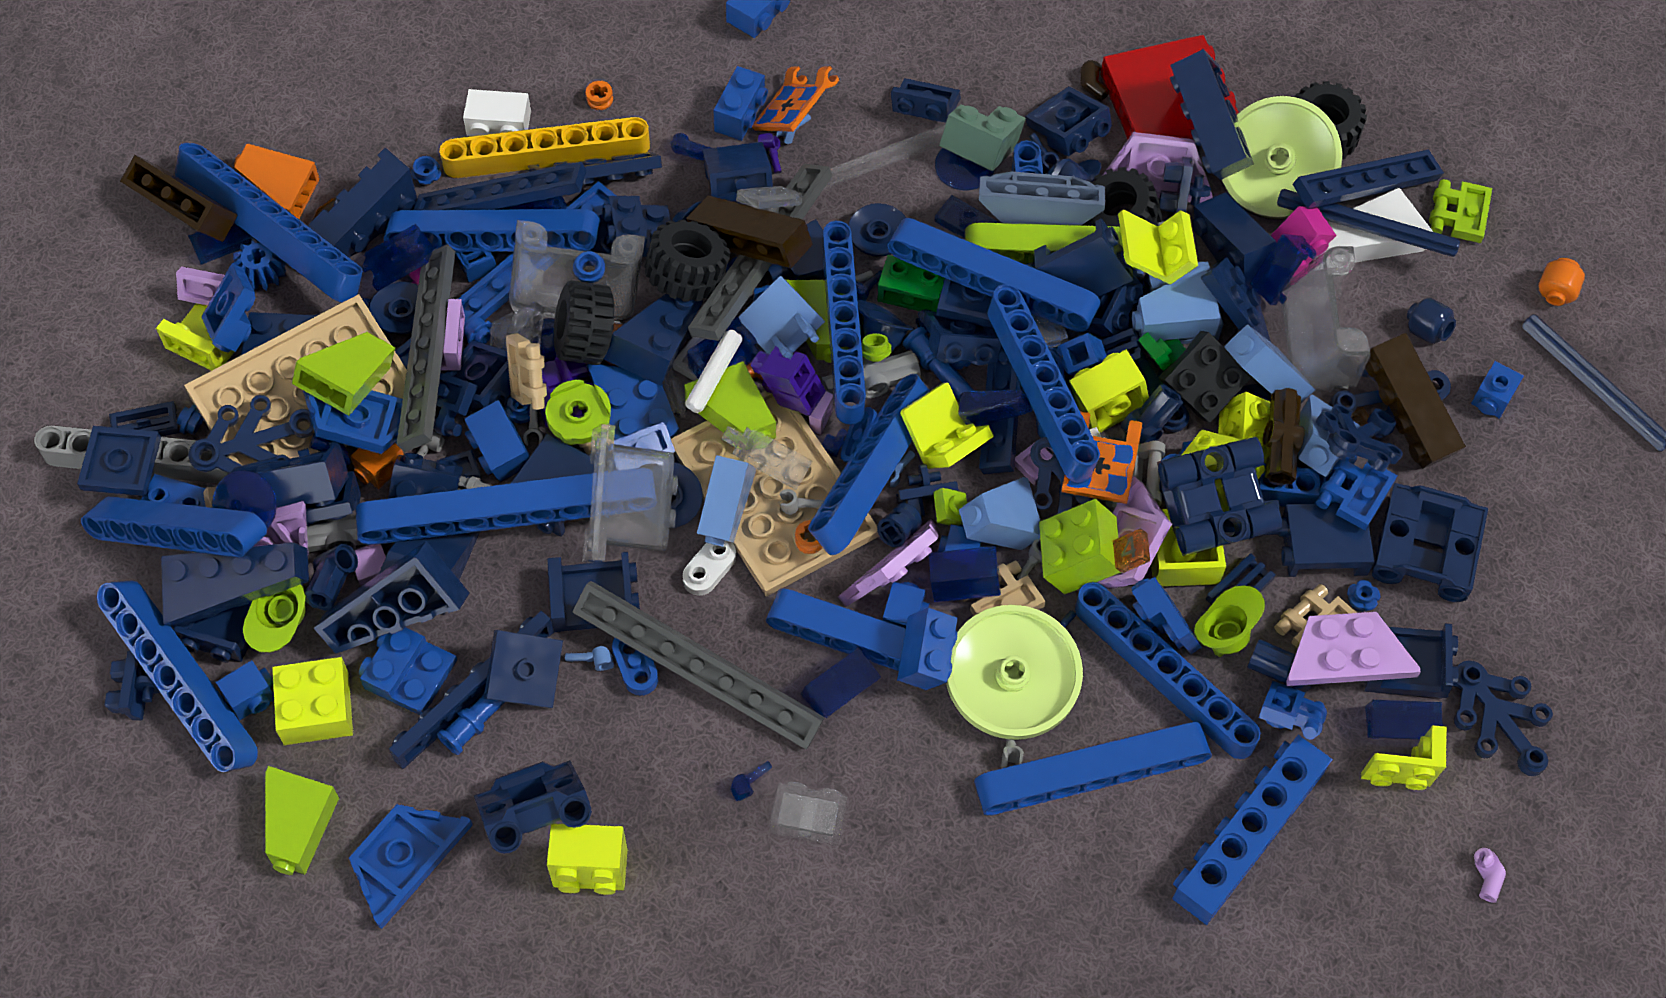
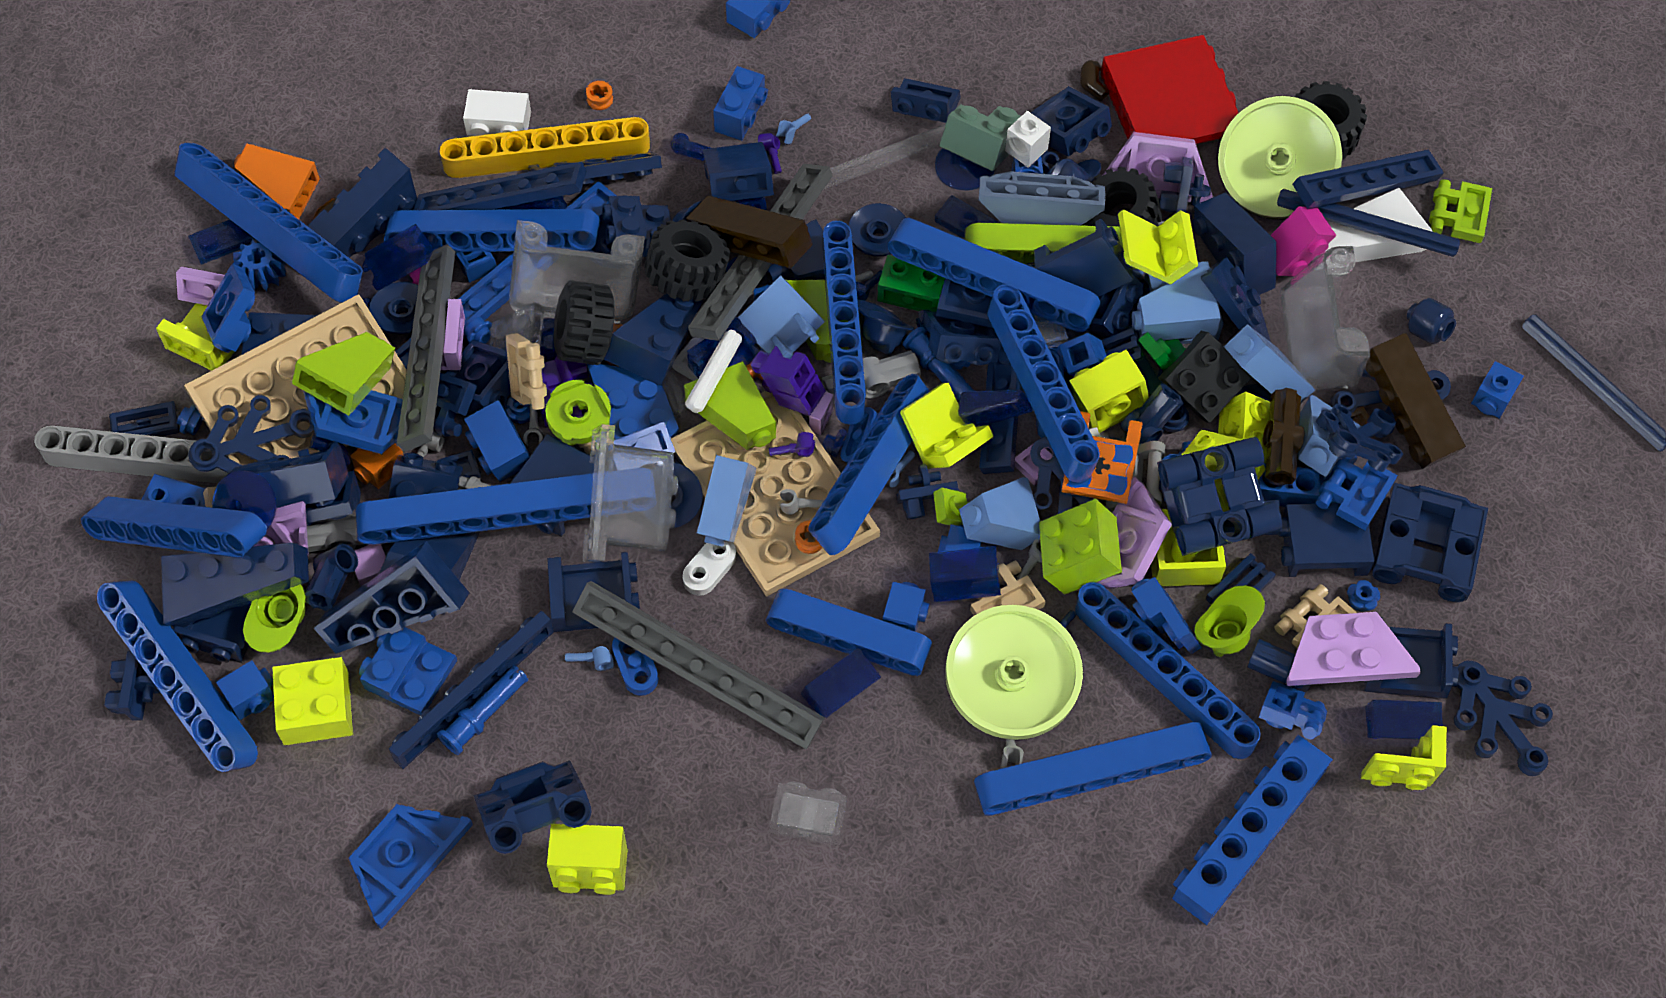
(119, 461): dark blue plate -> none
(178, 198): dark brown brick -> none
(295, 818): lime slope -> none
(424, 164): blue plate -> none
(523, 669): dark blue plate -> none
(589, 259): blue plate -> none
(741, 783): clear blue hand -> none
(768, 456): clear hinge -> none
(769, 197): clear plate -> none
(793, 100): orange flag -> none
(803, 447): none -> dark purple hand
(875, 347): lime plate -> none
(893, 565): lavender wing -> none
(899, 525): dark blue wheel -> none
(927, 649): blue brick -> none
(1027, 139): none -> white brick
(1131, 550): clear orange tile -> none
(1211, 114): dark blue wedge -> none
(1281, 266): clear blue hinge -> none
(1492, 873): lavender arm -> none
(1561, 281): orange head -> none

